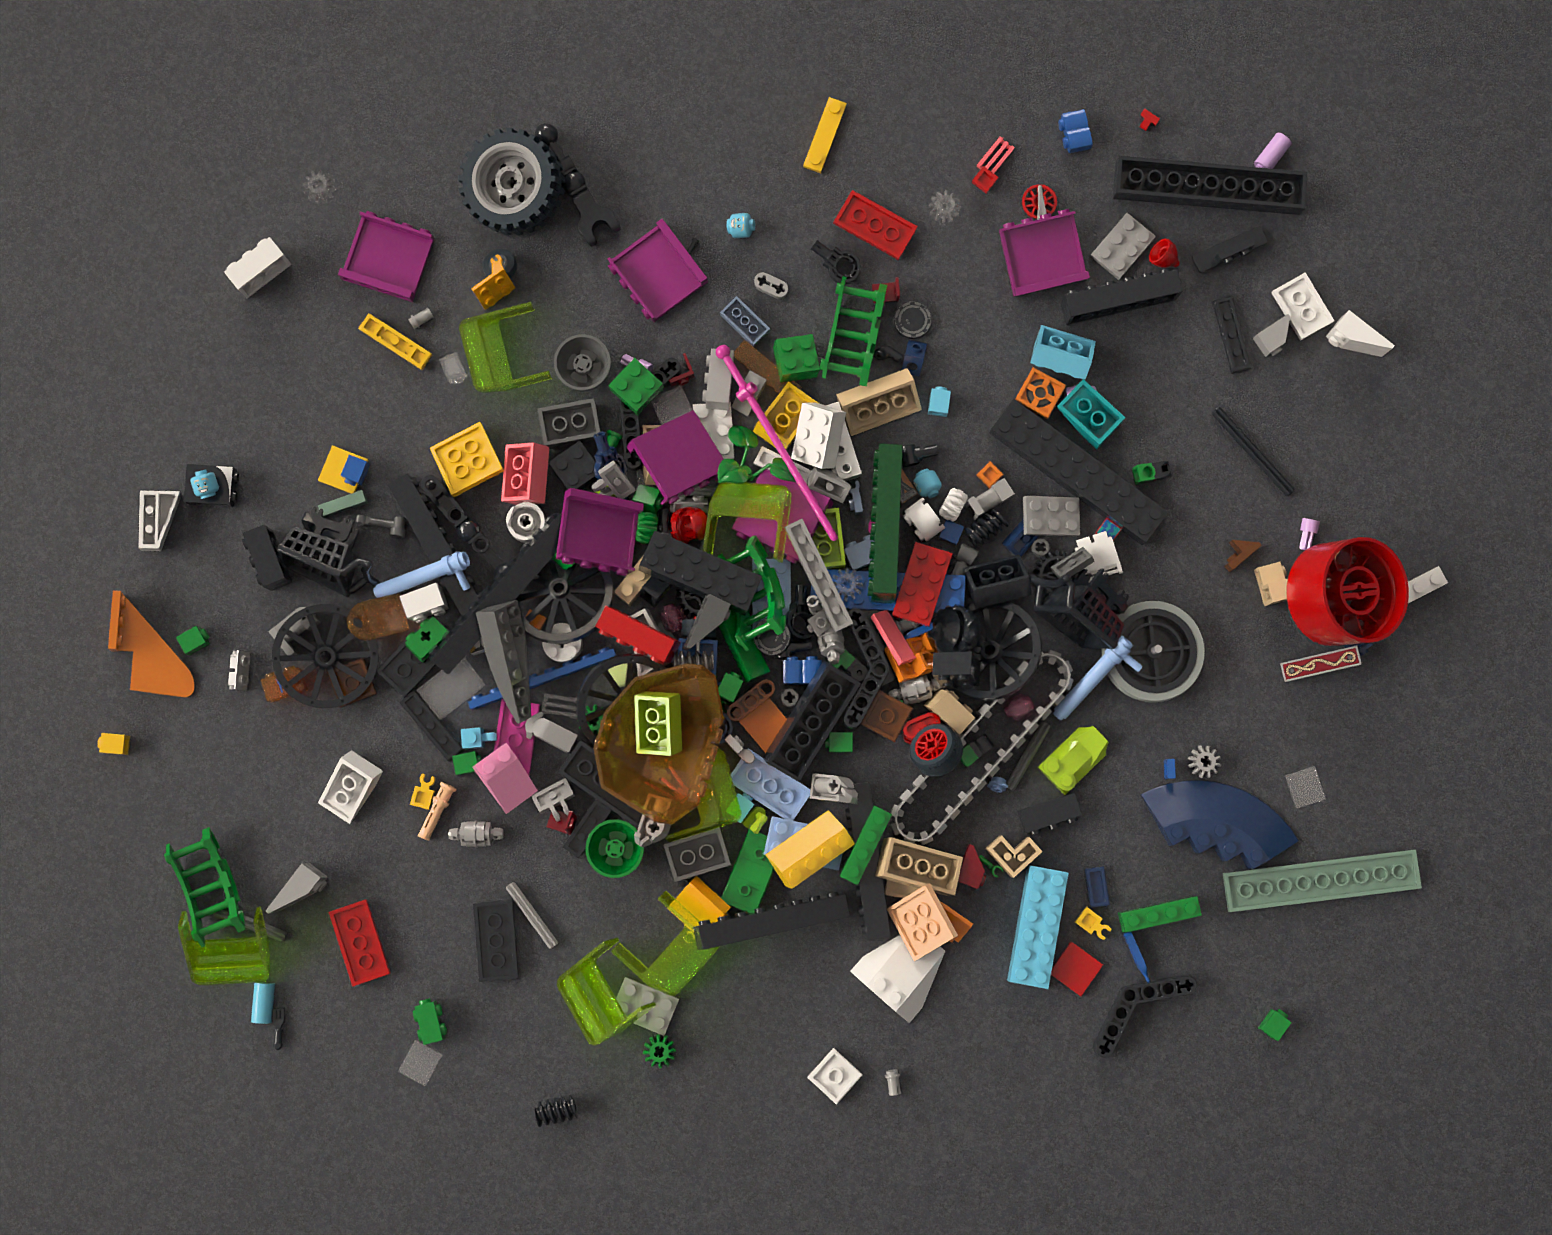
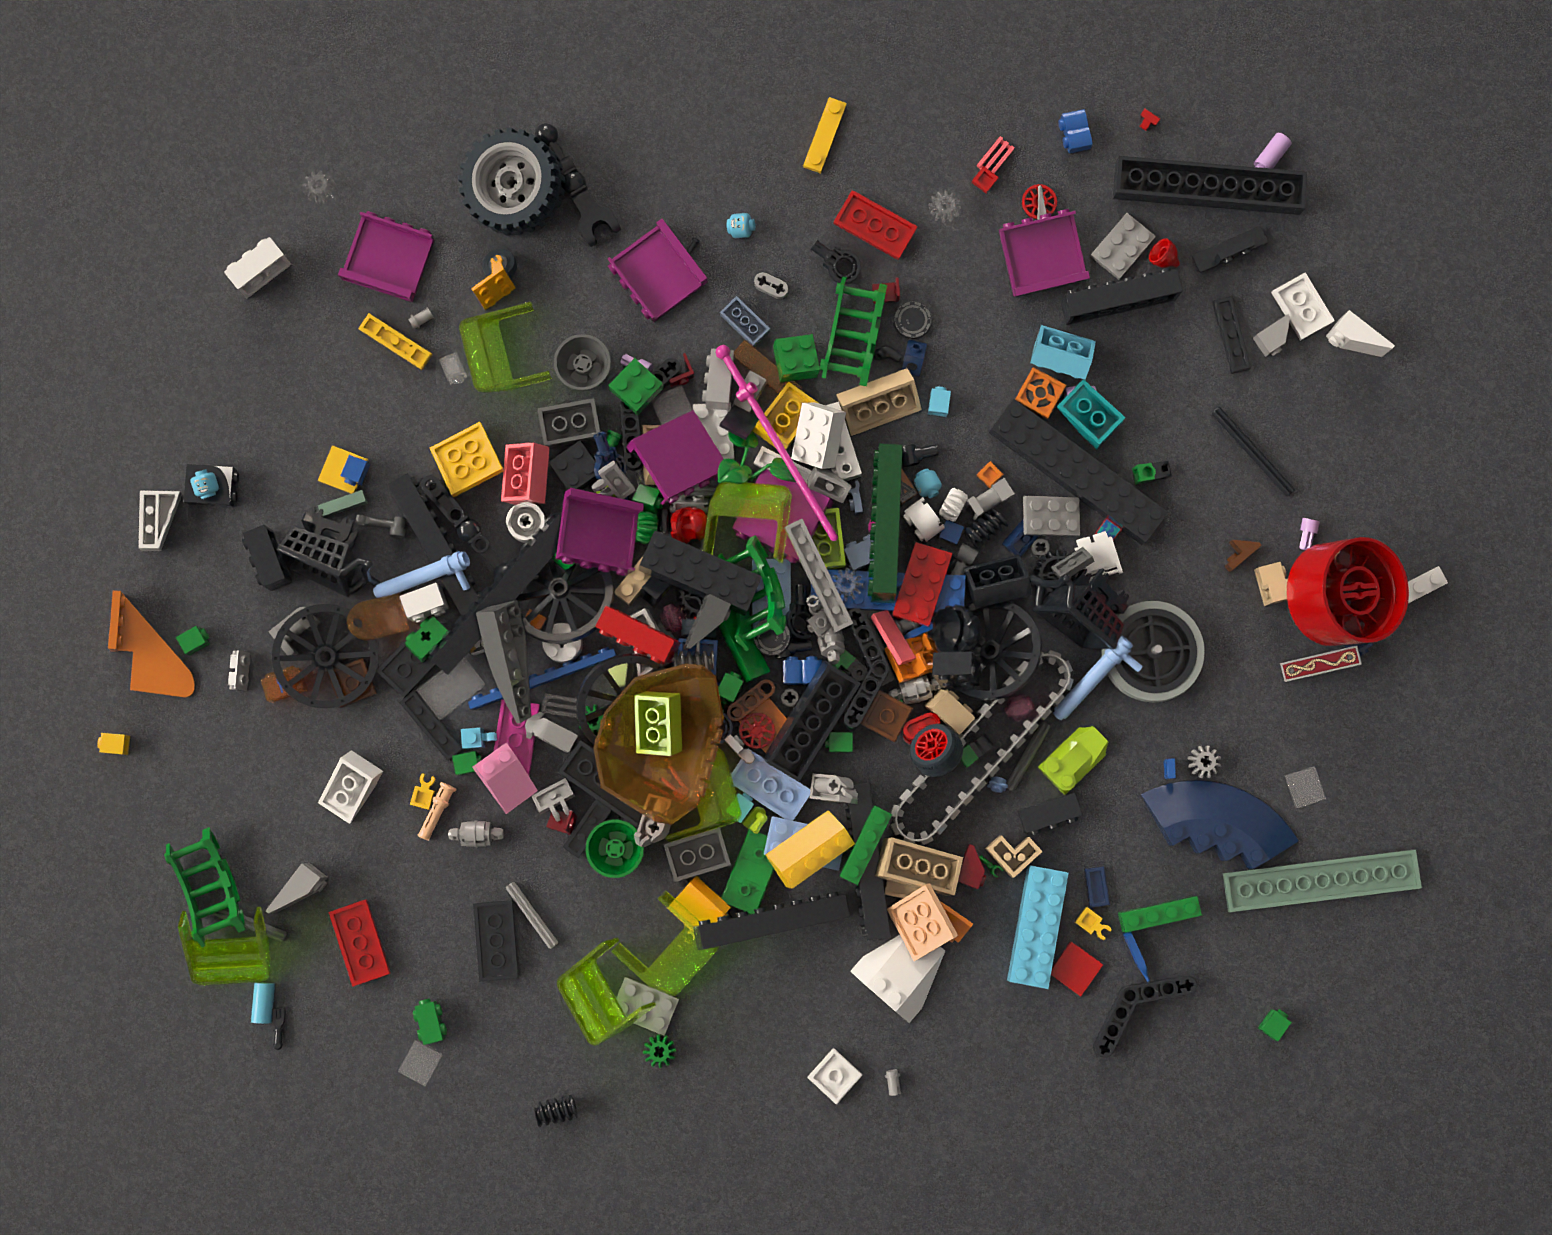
(739, 422): none -> black piece
(757, 730): none -> red wheel

